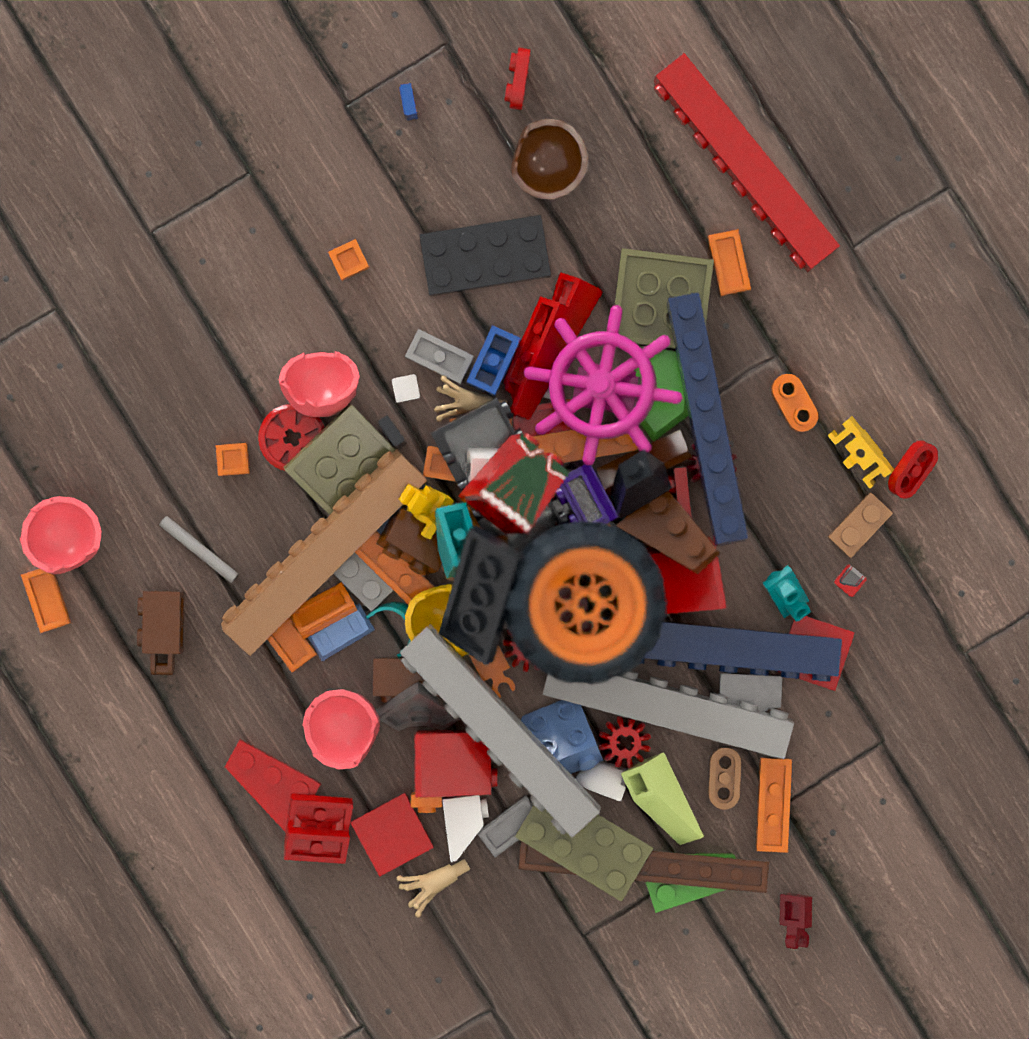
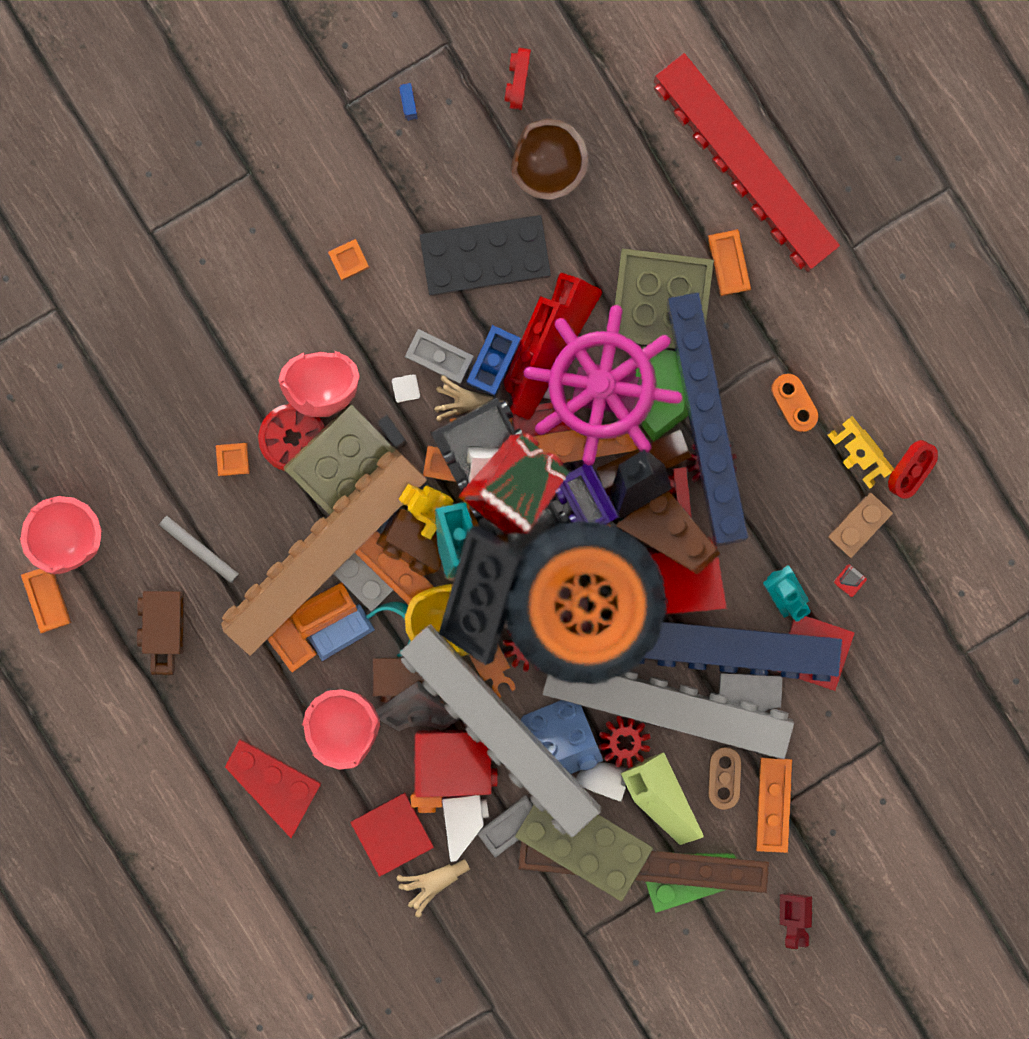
(318, 828): red slope -> none

